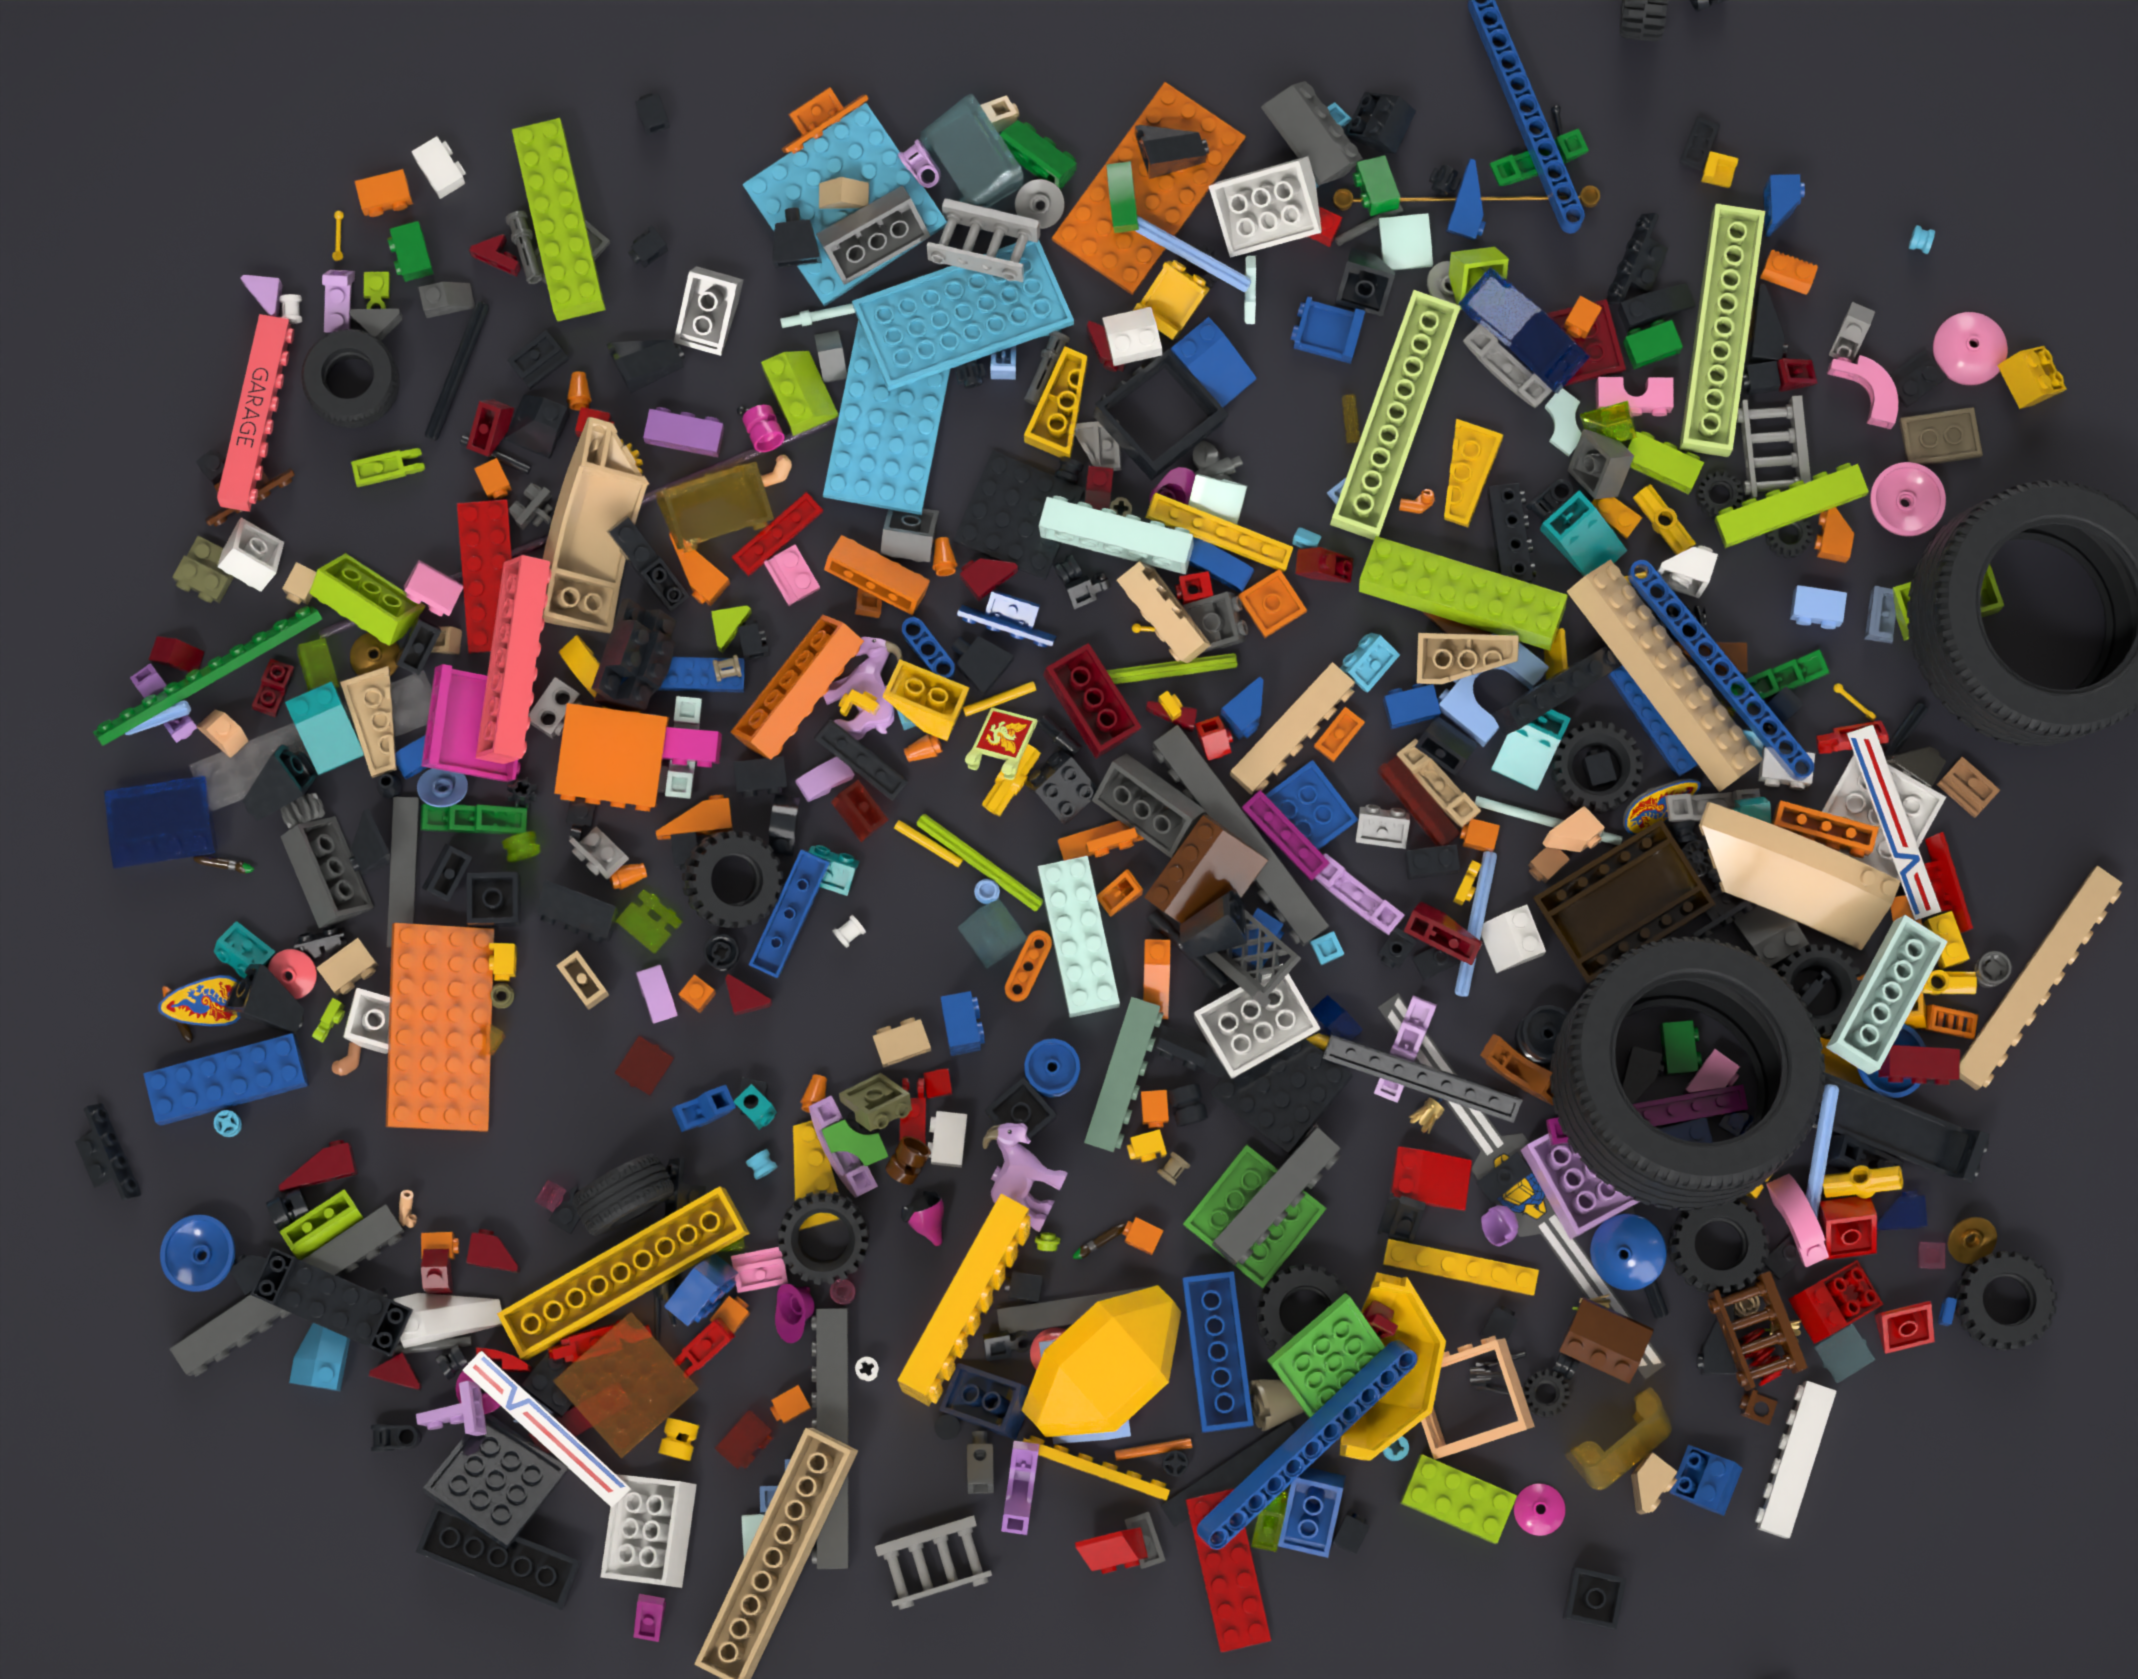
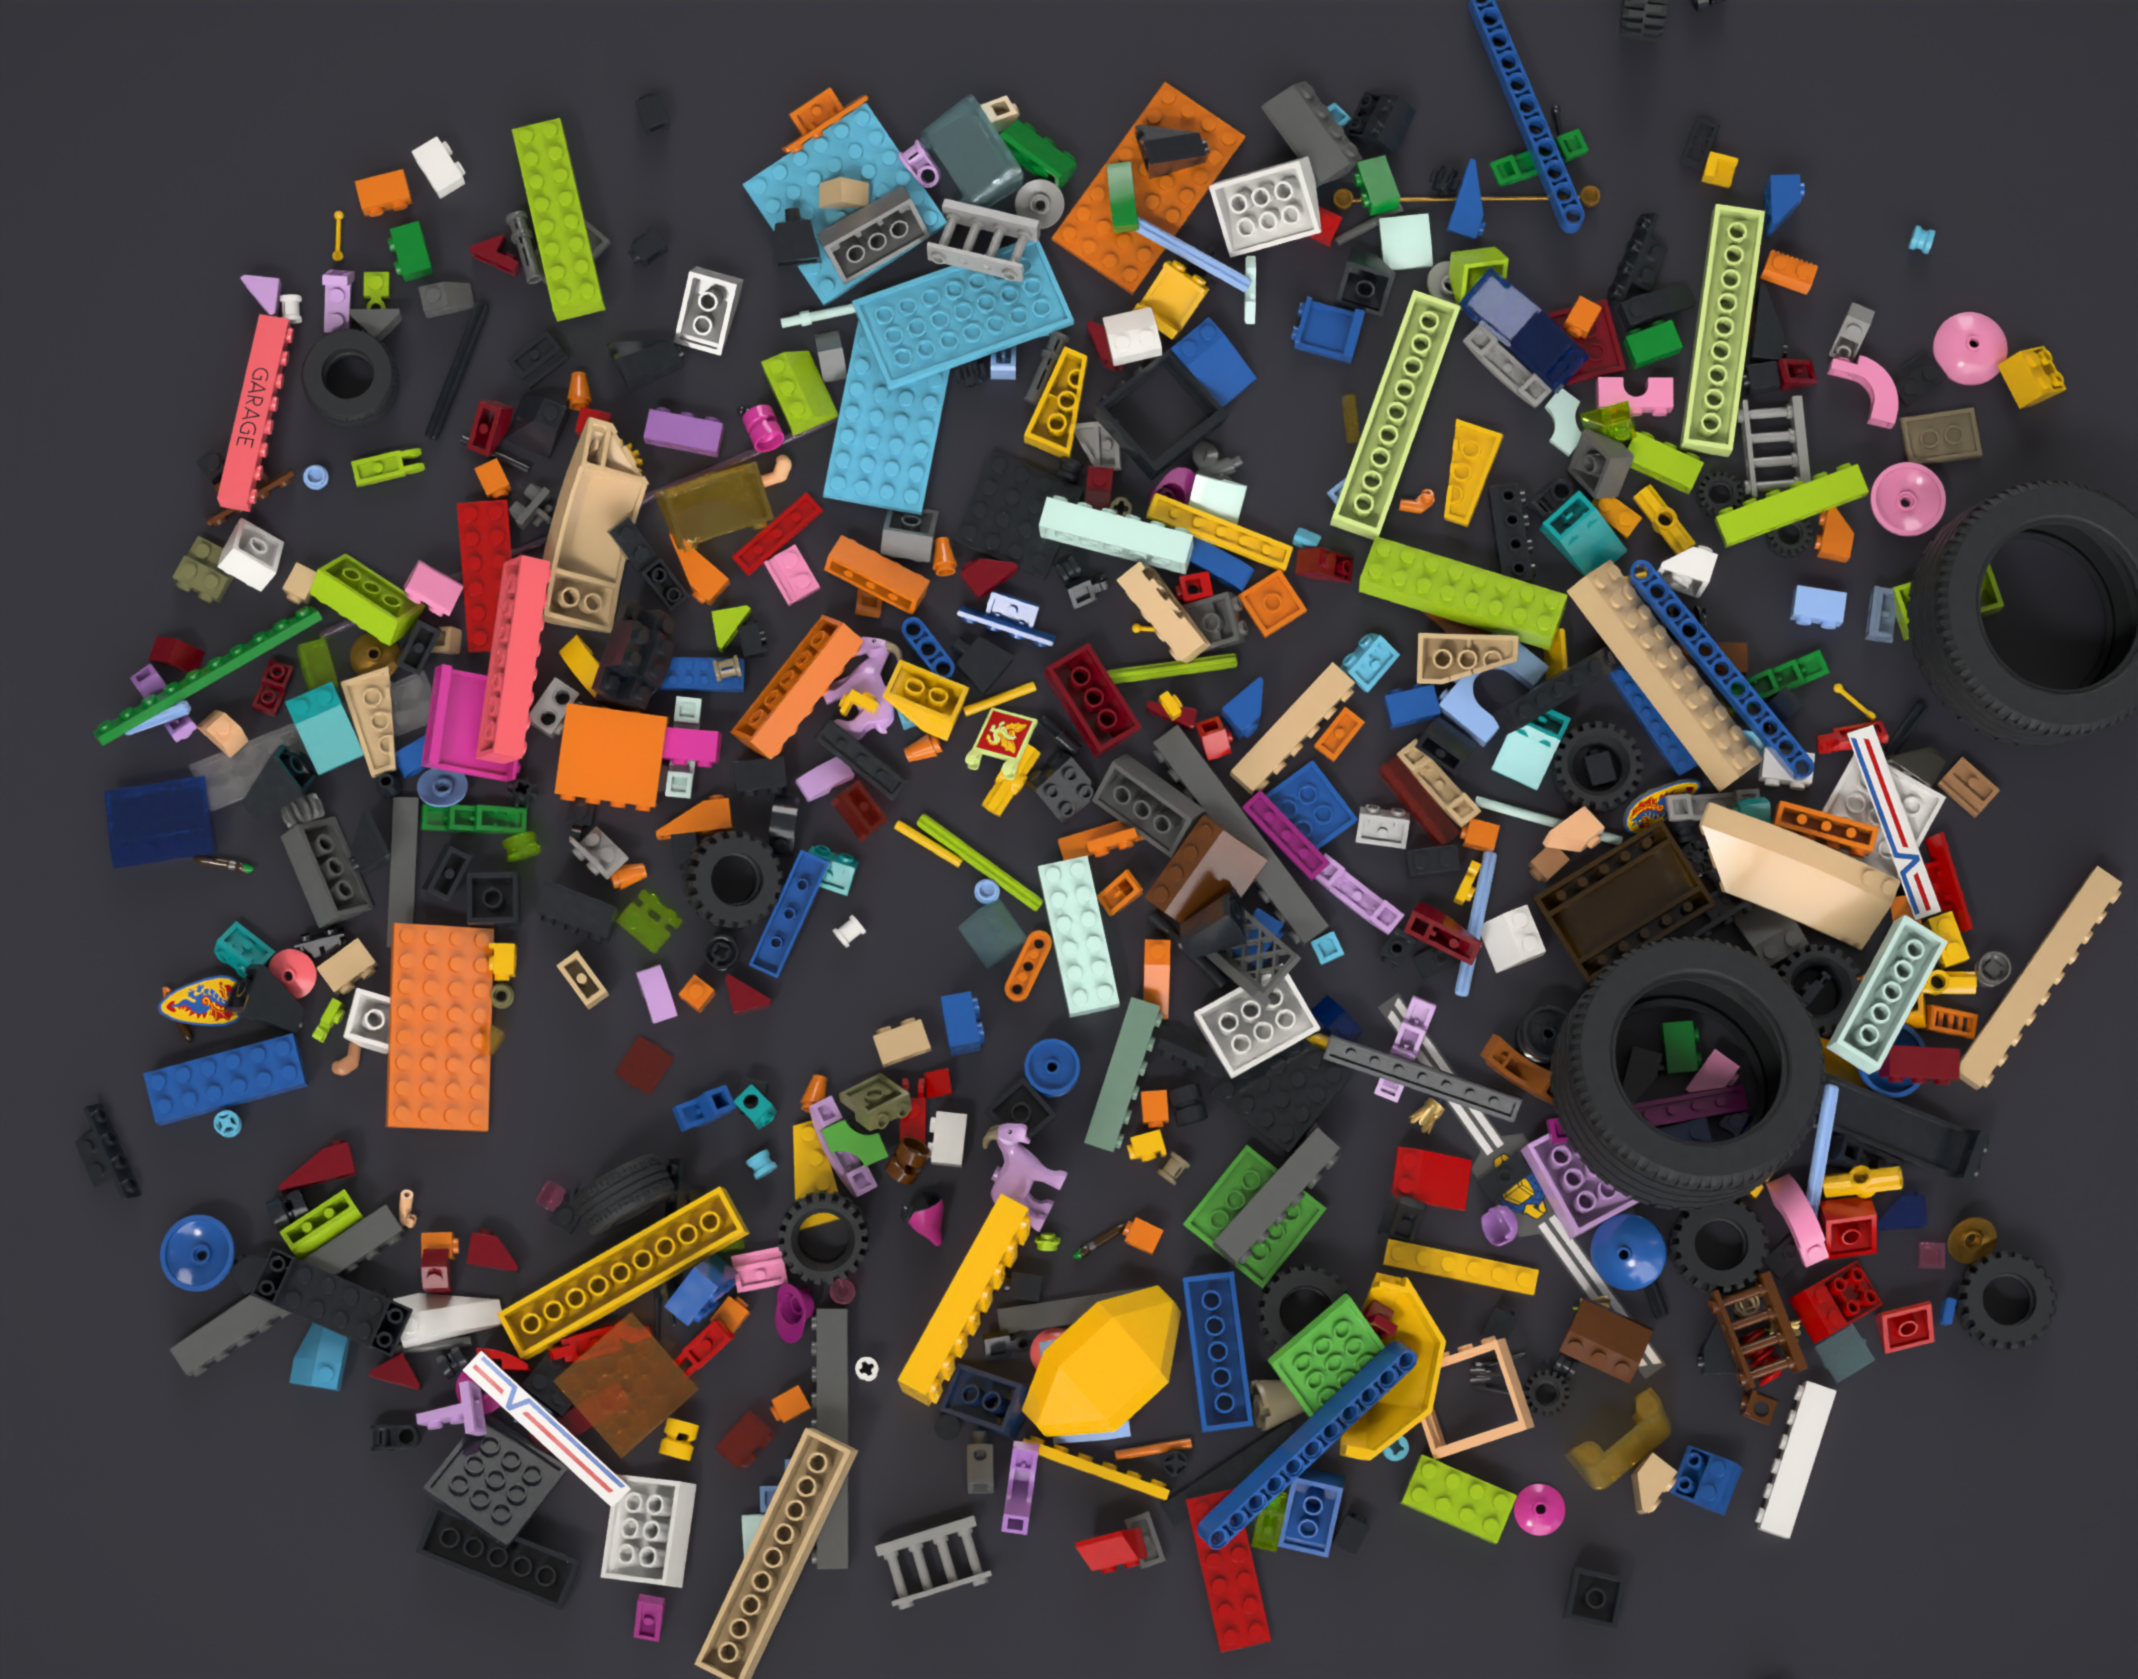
(316, 477): none -> light blue plate

